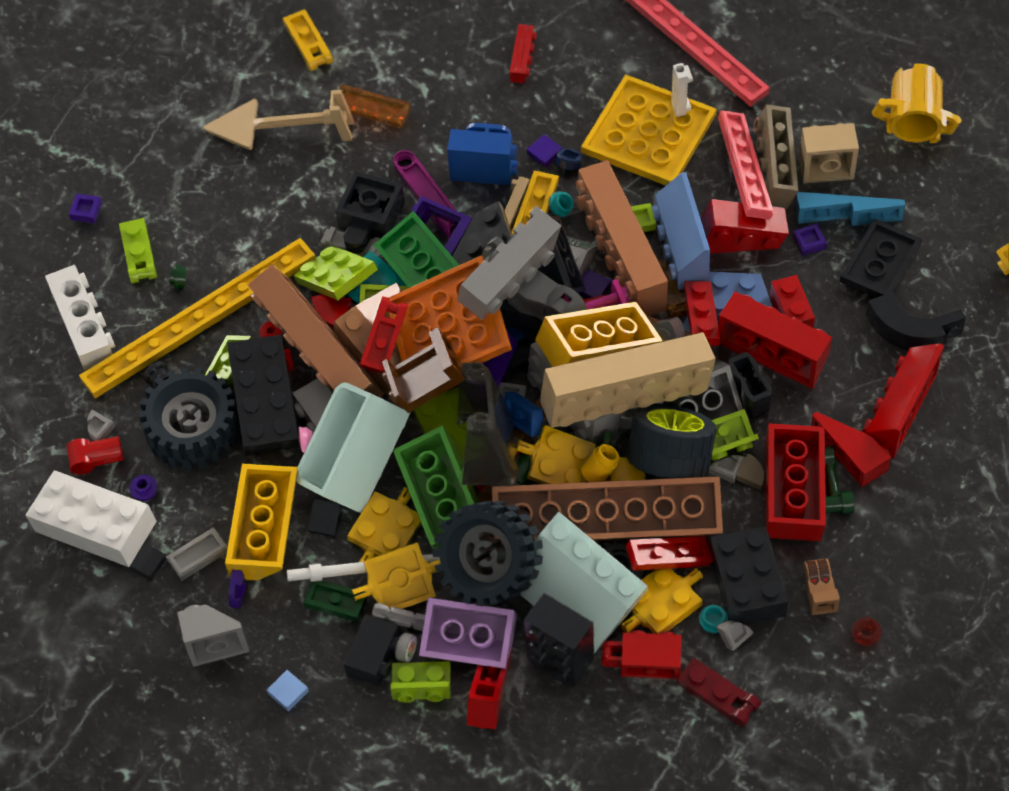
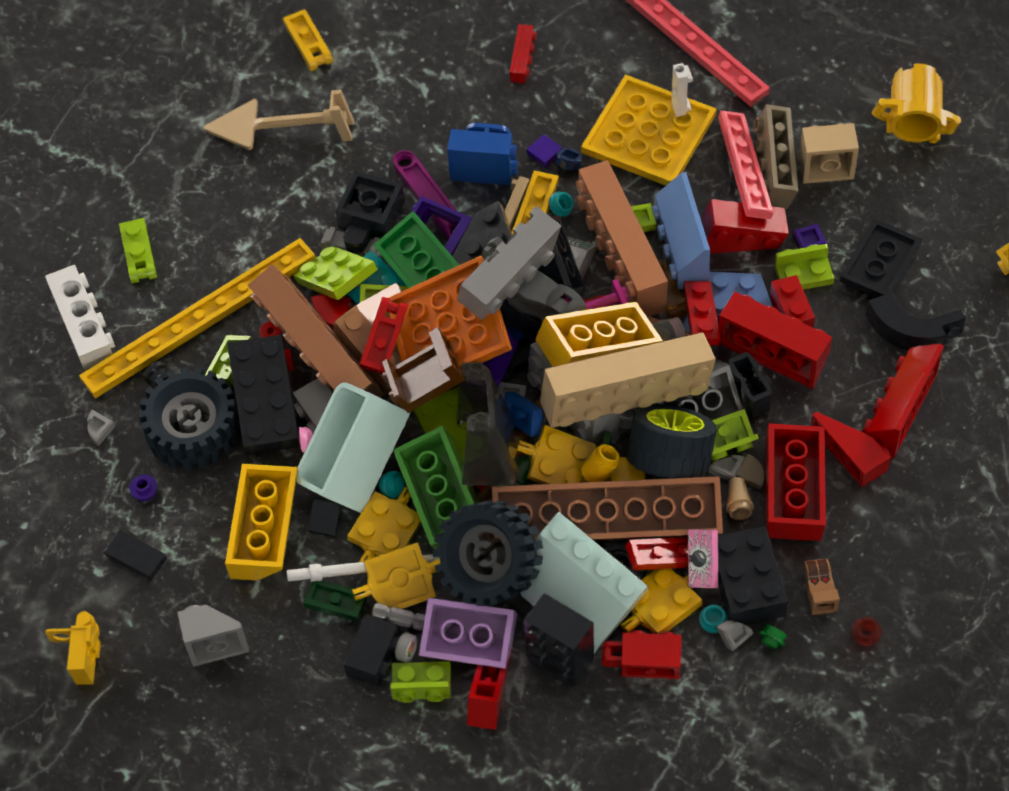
(83, 647): none -> yellow piece
(85, 208): dark purple plate -> none
(85, 454): red piece -> none
(91, 518): white brick -> none
(178, 277): dark green plate -> none
(197, 554): light grey tile -> none
(236, 588): dark purple tile -> none
(287, 690): light blue tile -> none
(376, 106): clear orange plate -> none
(391, 484): none -> teal plate
(594, 284): dark purple tile -> none
(703, 558): none -> tile
(718, 692): dark red plate -> none
(738, 499): none -> tan cone
(772, 637): none -> green plate
(807, 263): none -> lime bracket
(837, 500): dark green brick -> none
(860, 210): dark azure slope -> none

